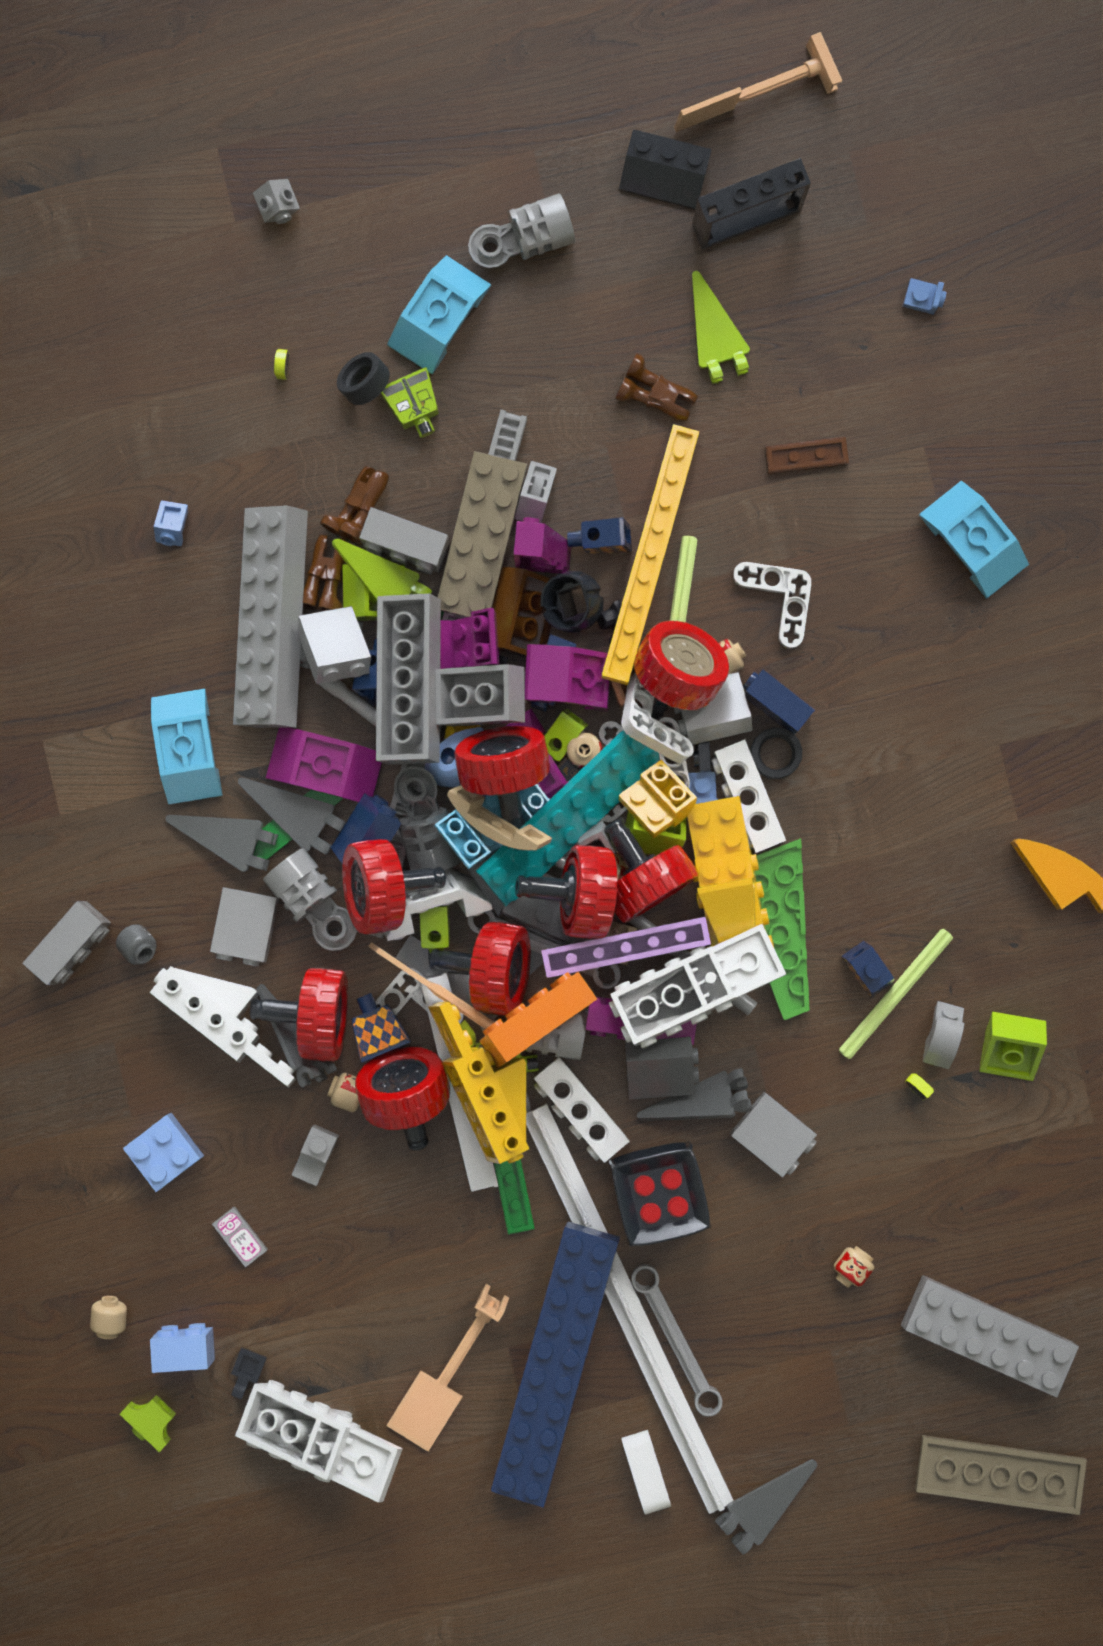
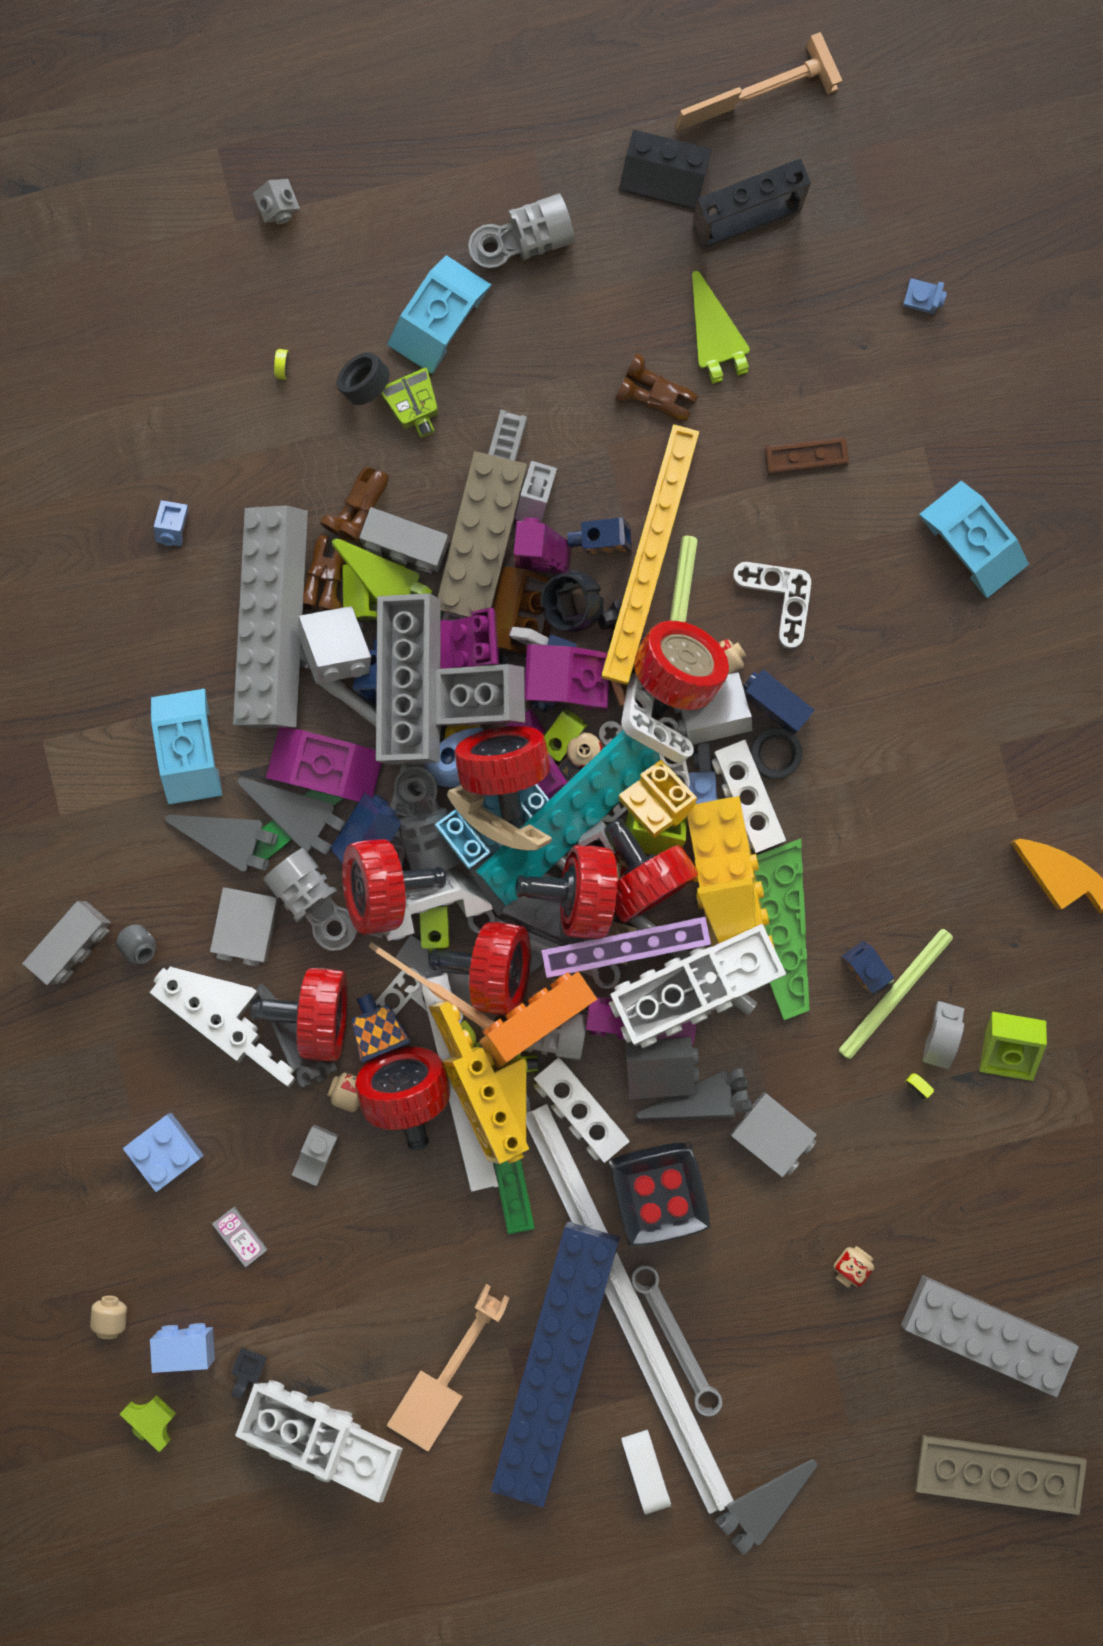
(528, 636): none -> white tile

